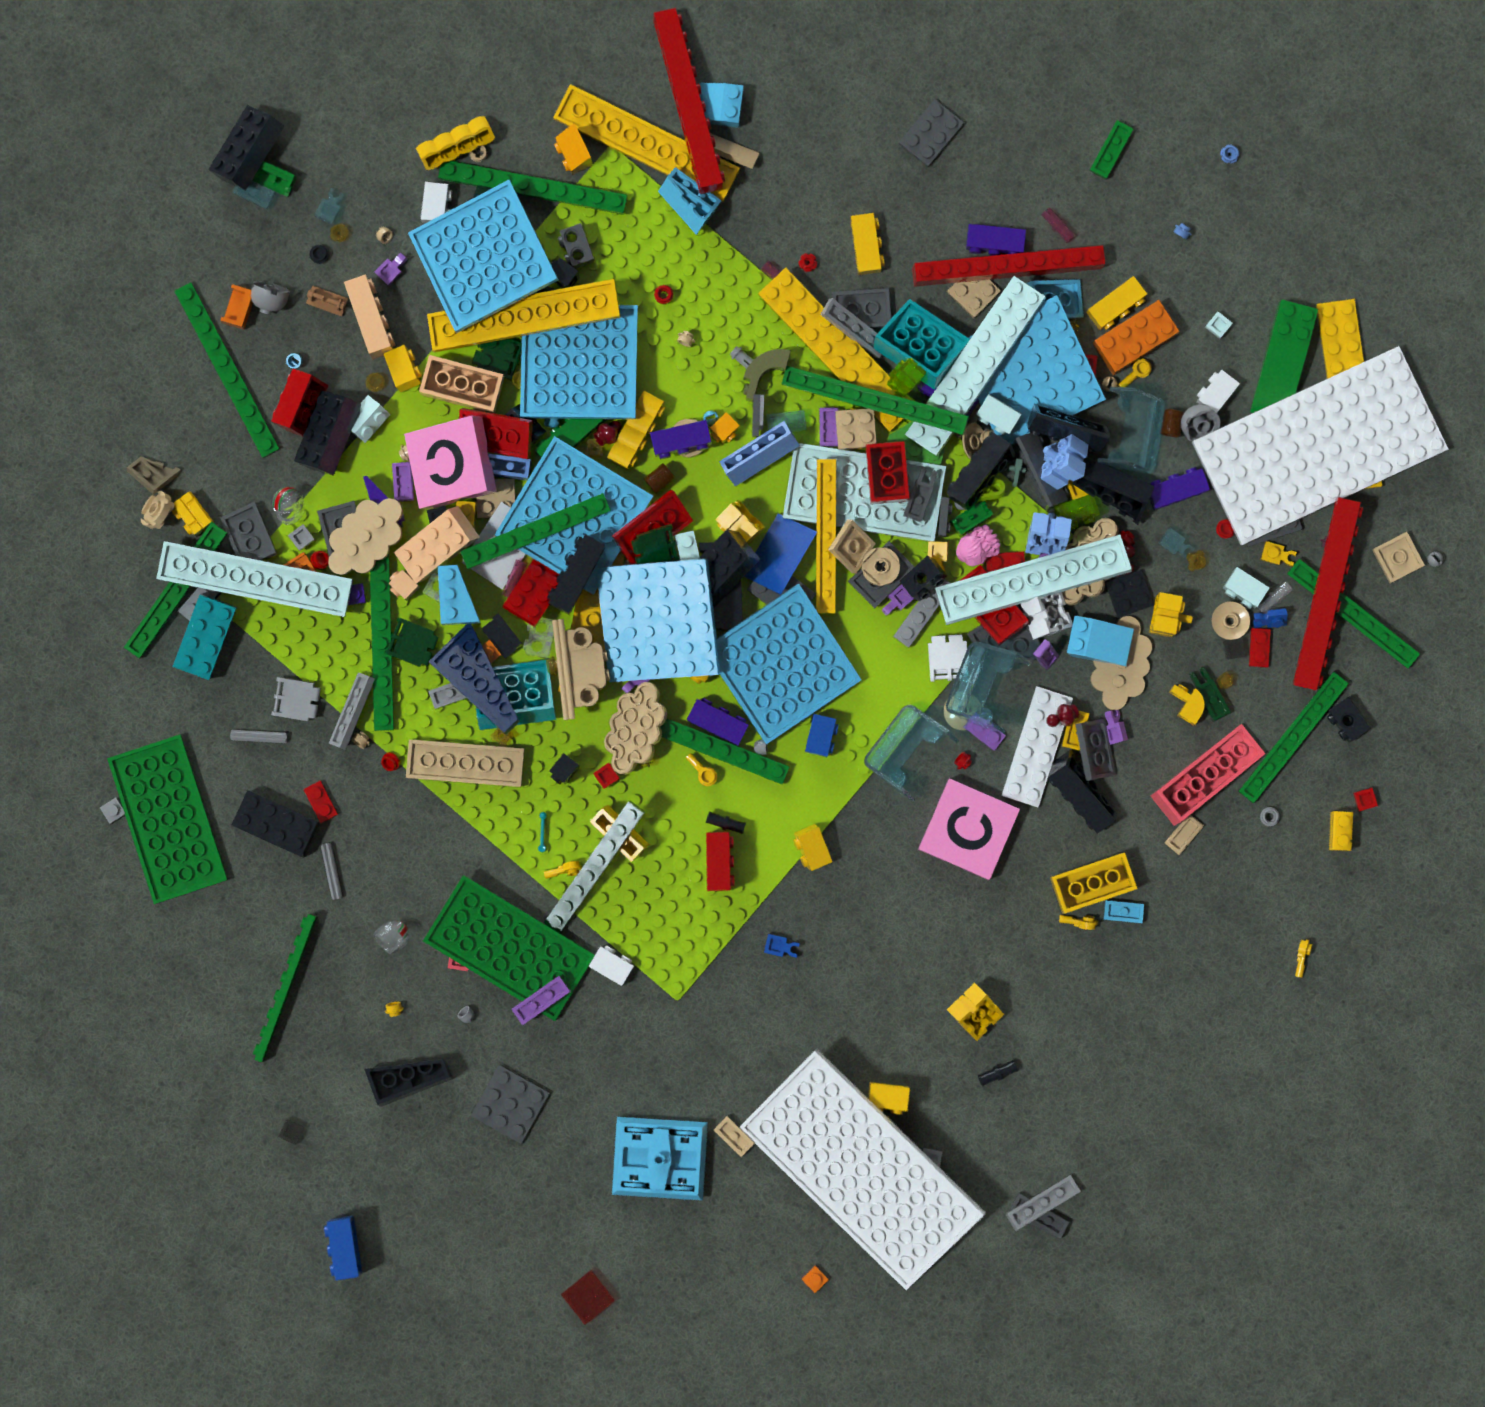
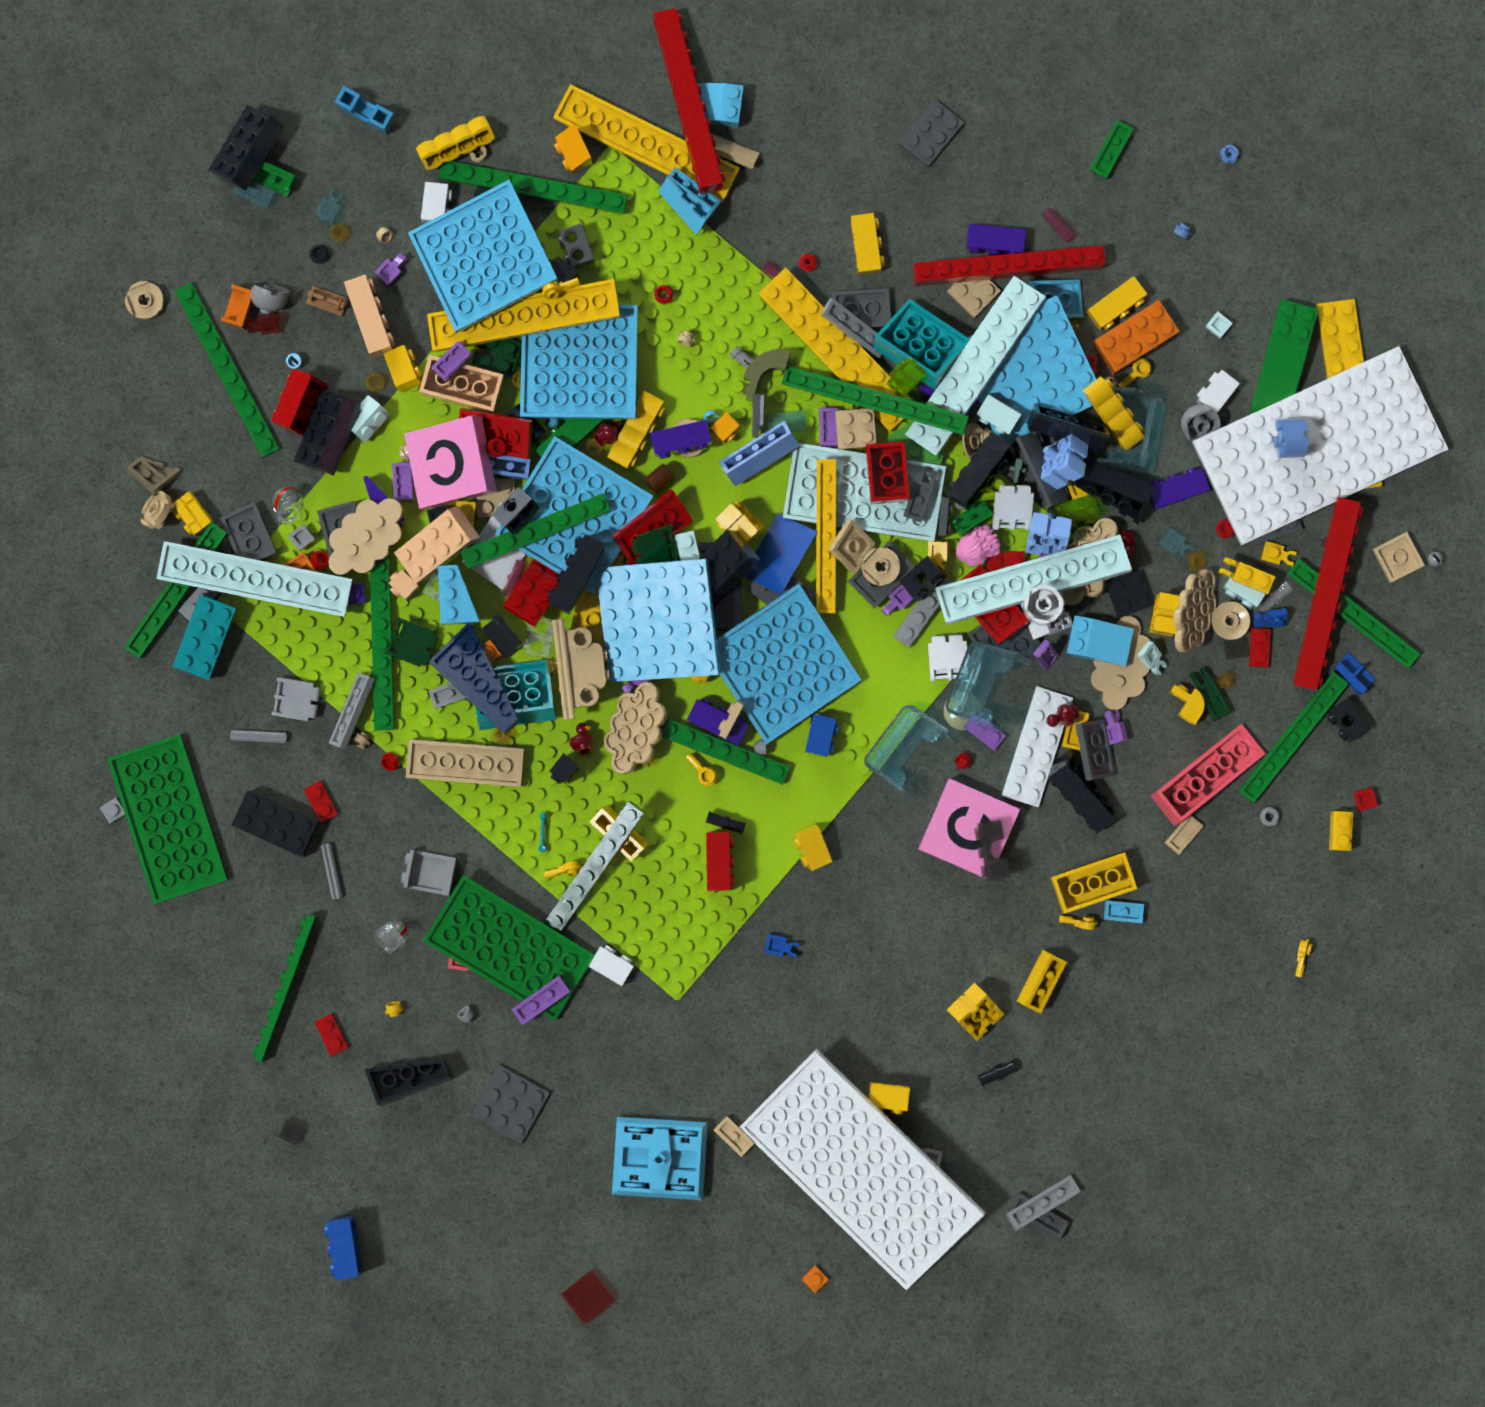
(135, 295): none -> tan plate
(266, 323): none -> clear red plate
(331, 1034): none -> red plate
(363, 110): none -> dark azure arch
(429, 872): none -> light grey panel
(451, 361): none -> medium lavender plate
(496, 447): none -> red plate
(516, 510): none -> black brick
(552, 289): none -> yellow plate
(582, 741): none -> dark red animal
(606, 775): red plate -> none
(734, 711): none -> tan plate
(992, 868): none -> clear smoke arch
(1013, 506): none -> white plate
(1036, 596): none -> white brick
(1041, 981): none -> yellow brick
(1113, 413): none -> yellow brick
(1150, 657): none -> light aqua plate
(1171, 423): reddish brown piece -> none
(1194, 611): none -> tan plate
(1248, 576): none -> yellow hinge
(1291, 438): none -> medium blue brick
(1354, 673): none -> blue panel

